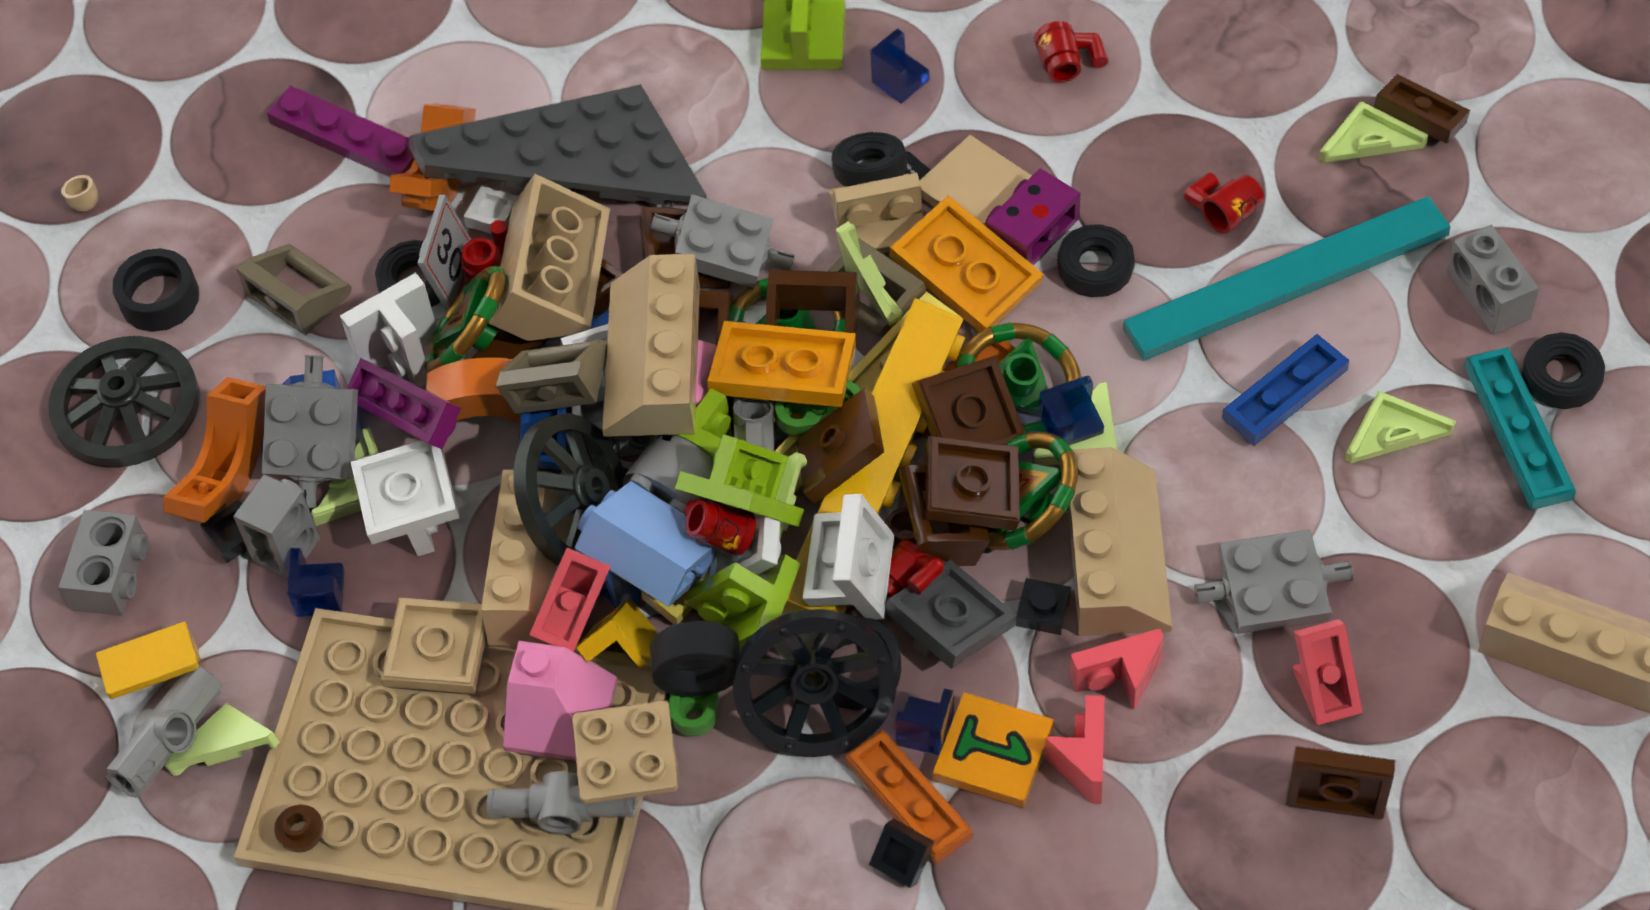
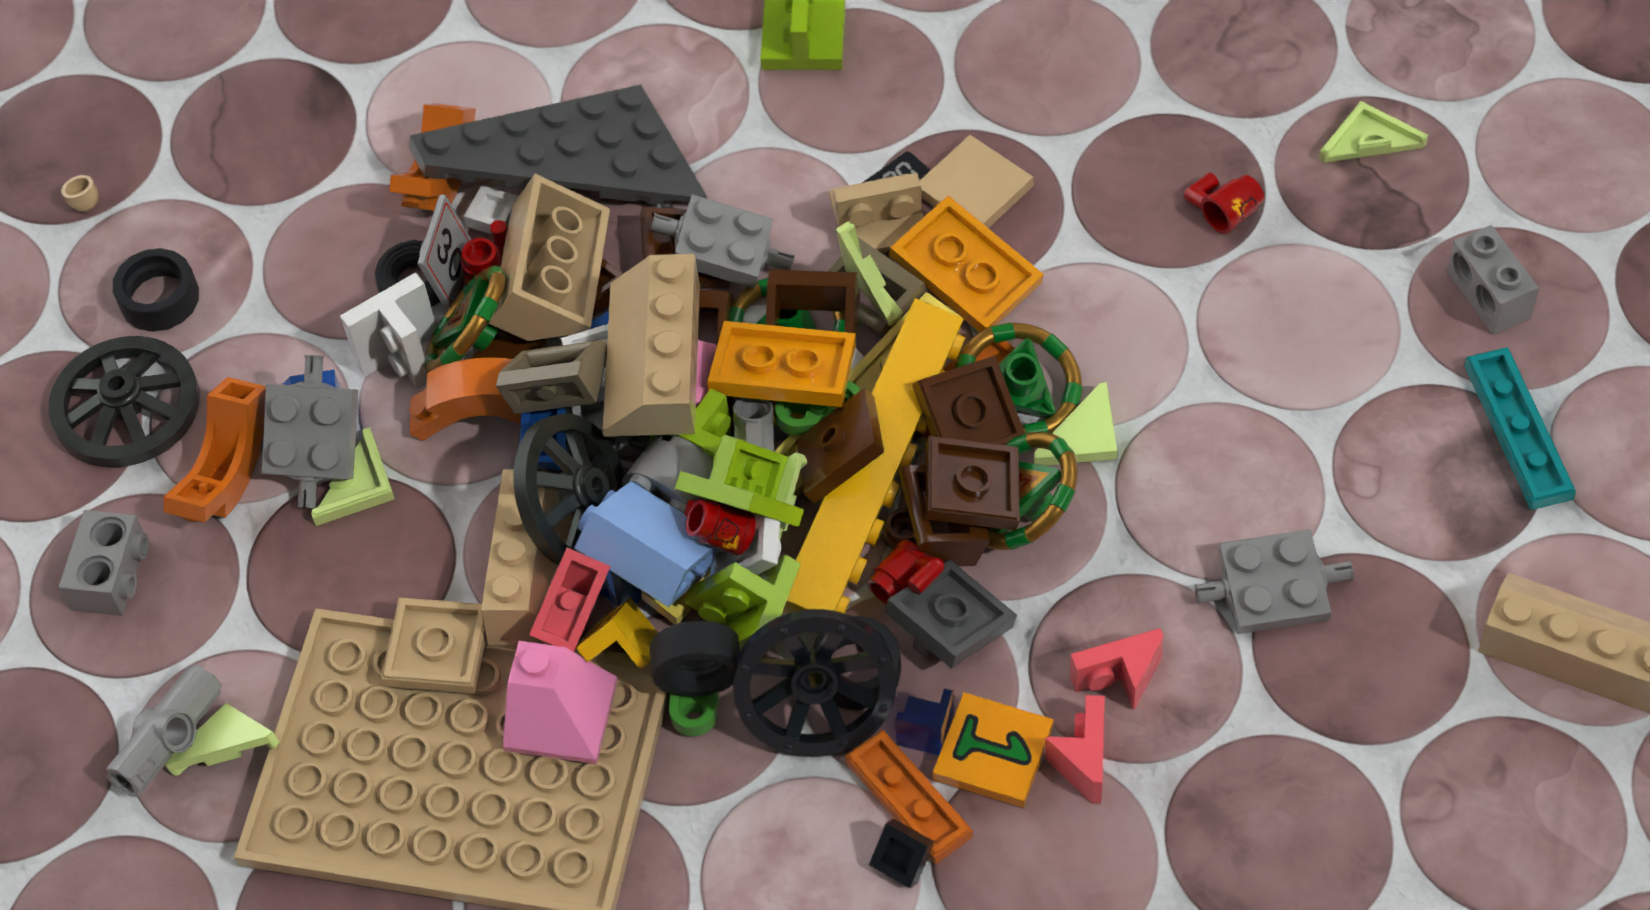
(148, 660): yellow panel -> none
(224, 533): black plate -> none
(274, 522): light grey brick -> none
(299, 311): dark tan tile -> none
(306, 837): reddish brown plate -> none
(314, 585): clear blue panel -> none
(342, 132): magenta plate -> none
(404, 403): magenta plate -> none
(405, 494): white bracket -> none
(554, 804): light grey pin -> none
(625, 752): tan bracket -> none
(850, 559): white bracket -> none
(865, 146): black tyre -> none
(895, 70): clear blue panel -> none
(1036, 215): magenta brick -> none
(1043, 606): black plate -> none
(1060, 50): red piece -> none
(1070, 411): clear blue panel -> none
(1099, 282): black tyre -> none
(1117, 546): tan slope -> none
(1285, 278): teal tile -> none
(1285, 389): blue plate -> none
(1327, 672): coral slope -> none
(1340, 782): reddish brown plate -> none
(1395, 425): yellowish green tile -> none
(1422, 108): reddish brown plate -> none
(1570, 348): black tyre -> none

